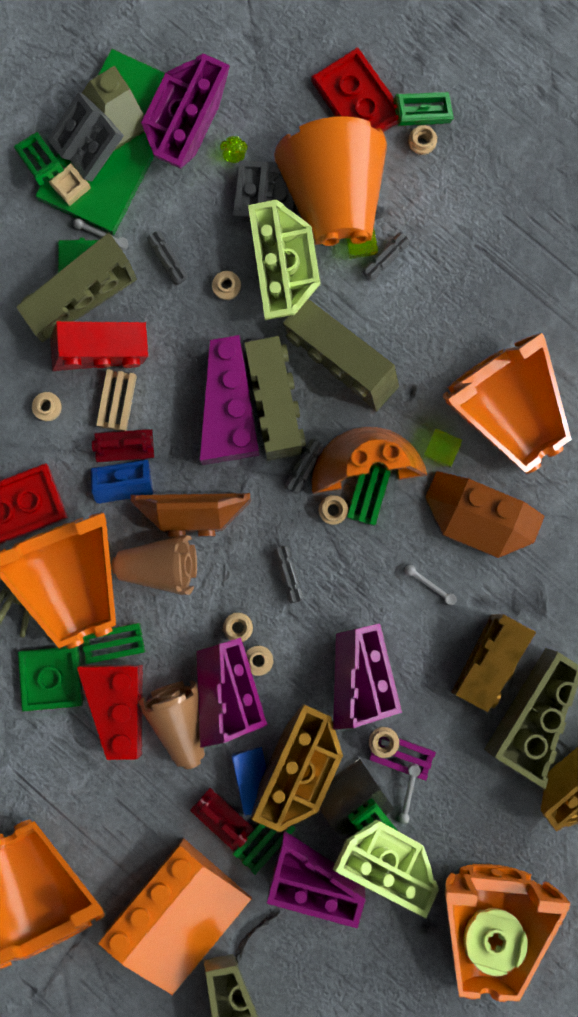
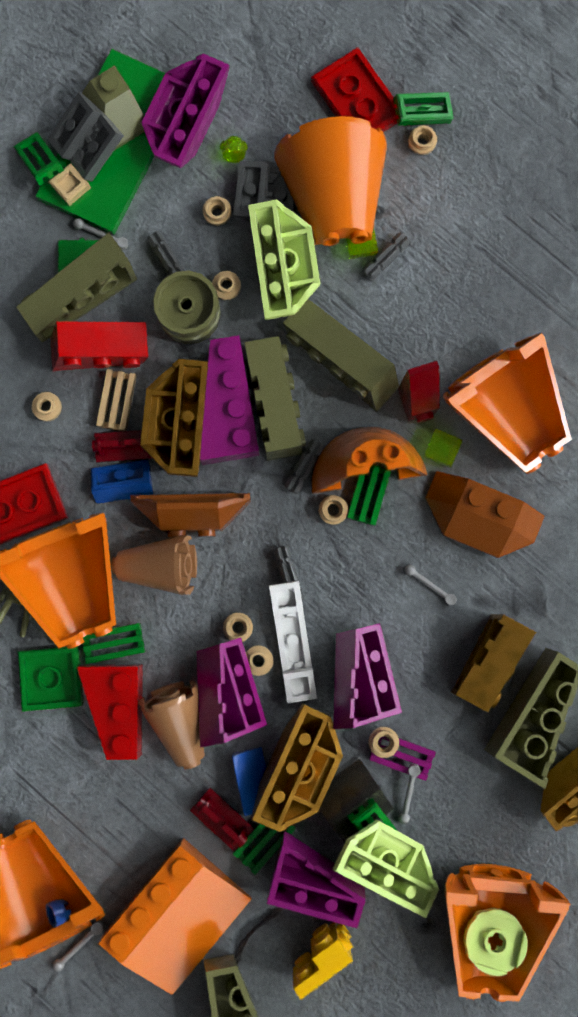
(57, 912): none -> blue hinge
(96, 929): none -> light grey hinge
(171, 304): none -> olive wheel
(175, 417): none -> pearl gold wedge
(217, 203): none -> tan plate
(293, 641): none -> white slope
(329, 955): none -> yellow plate
(421, 392): none -> dark red slope

